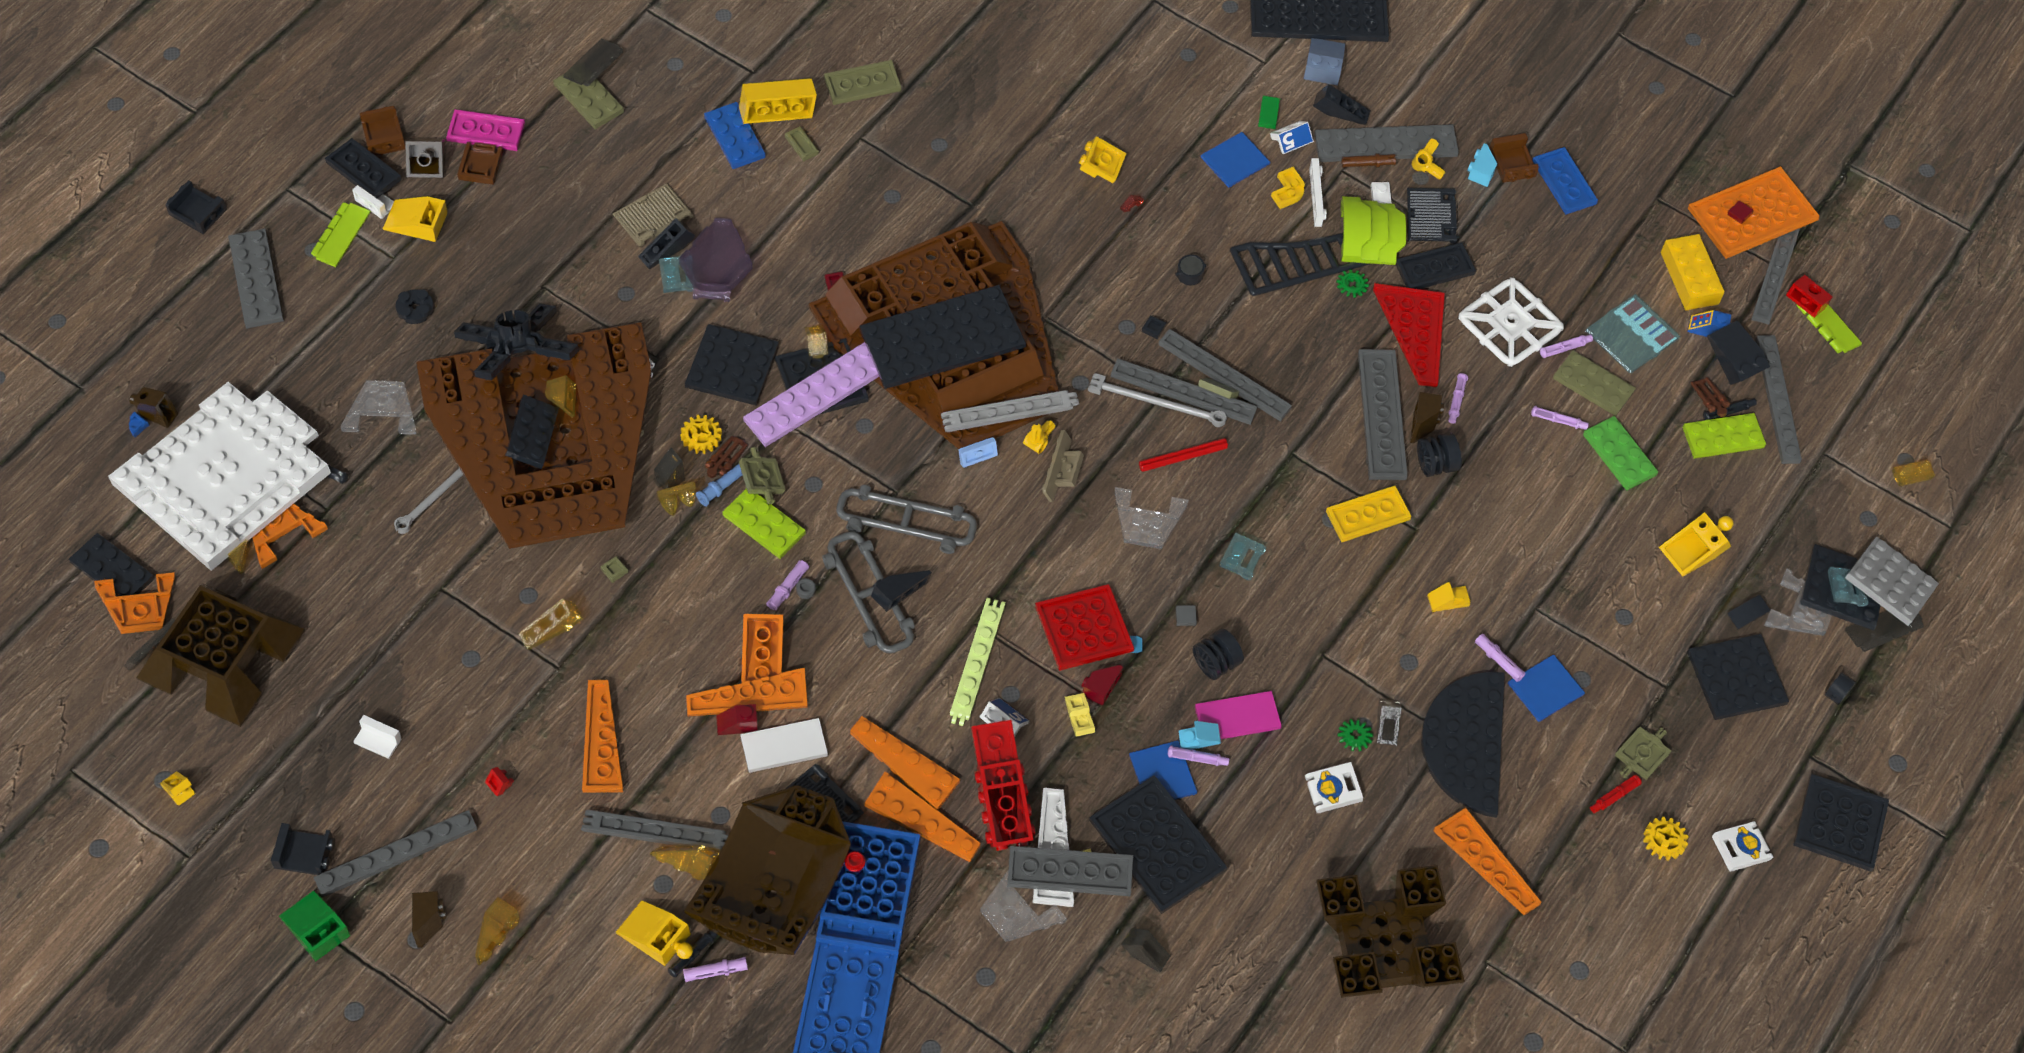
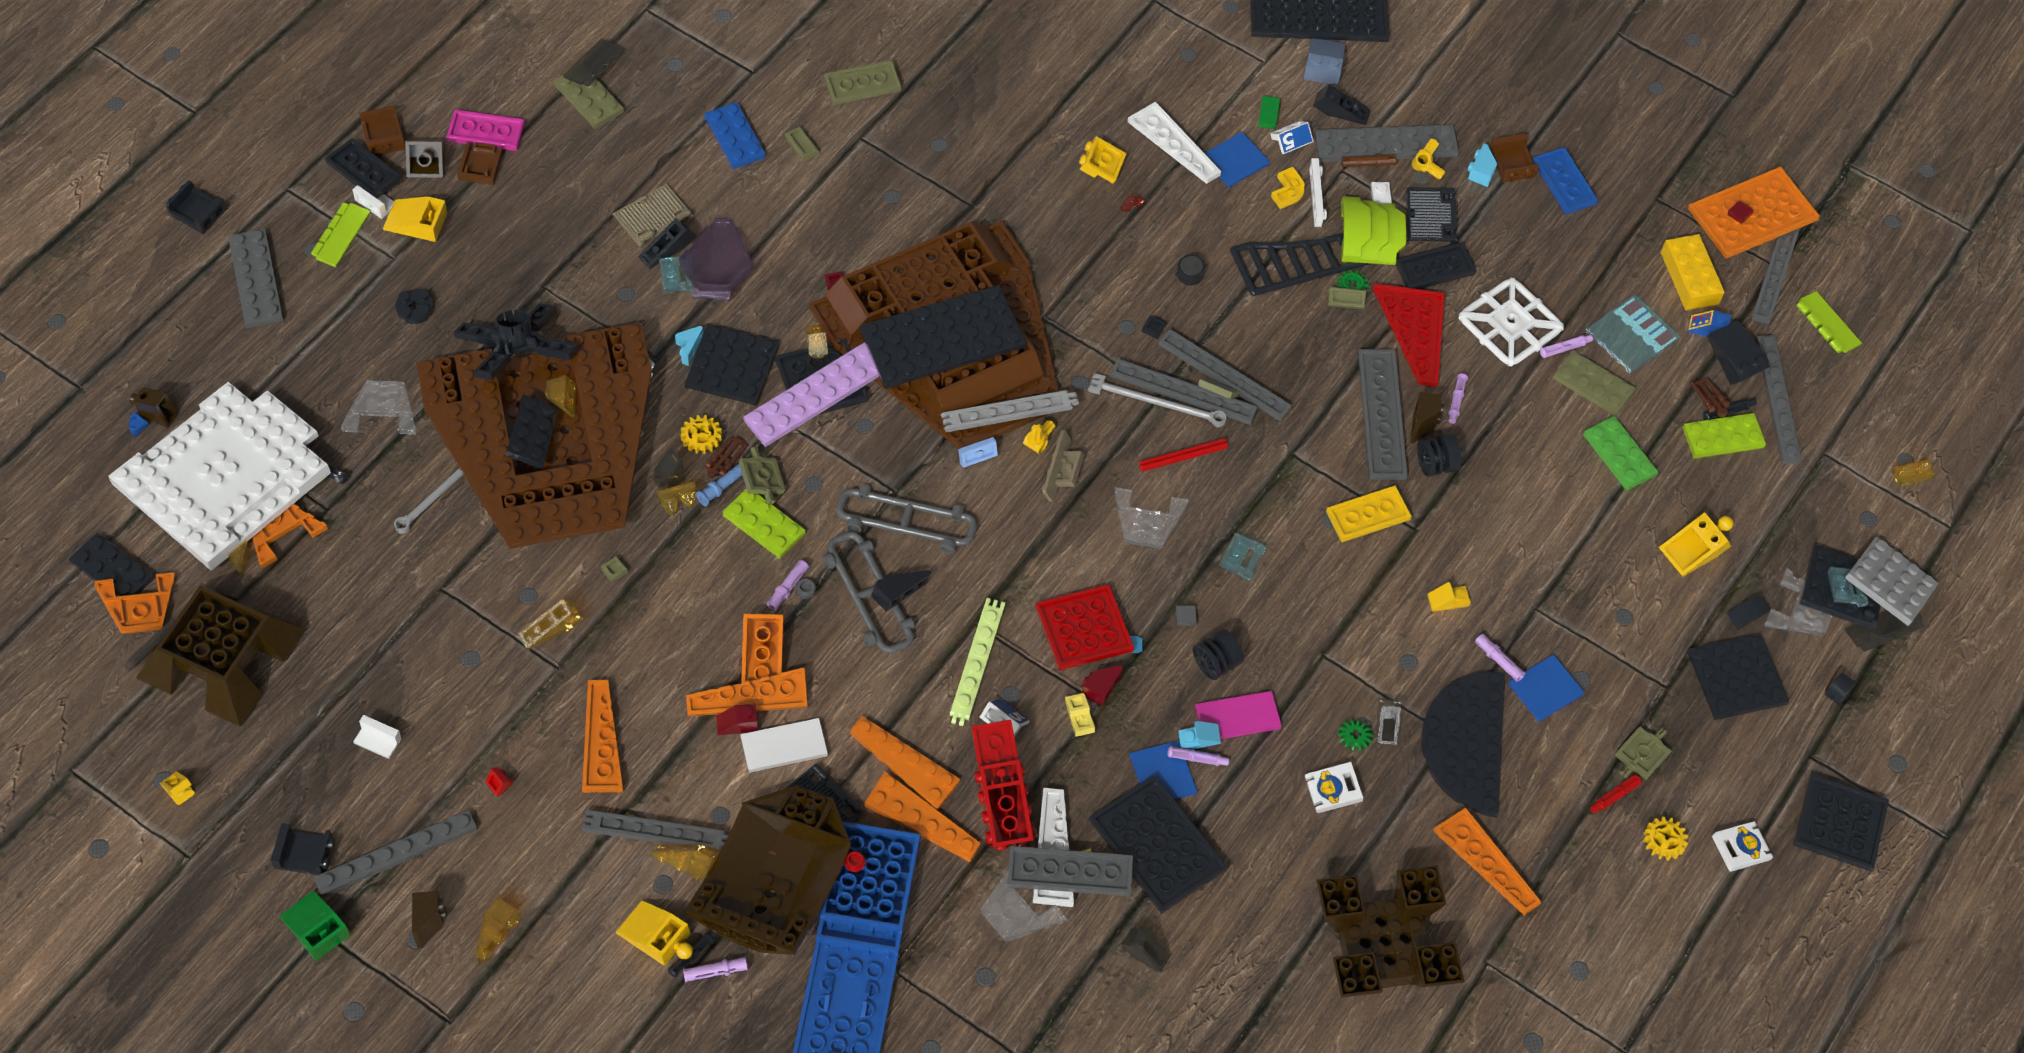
(689, 342): none -> medium azure slope
(777, 101): yellow brick -> none
(1165, 133): none -> white wing
(1346, 298): none -> olive tile
(1559, 418): lavender piece -> none
(1809, 296): red brick -> none

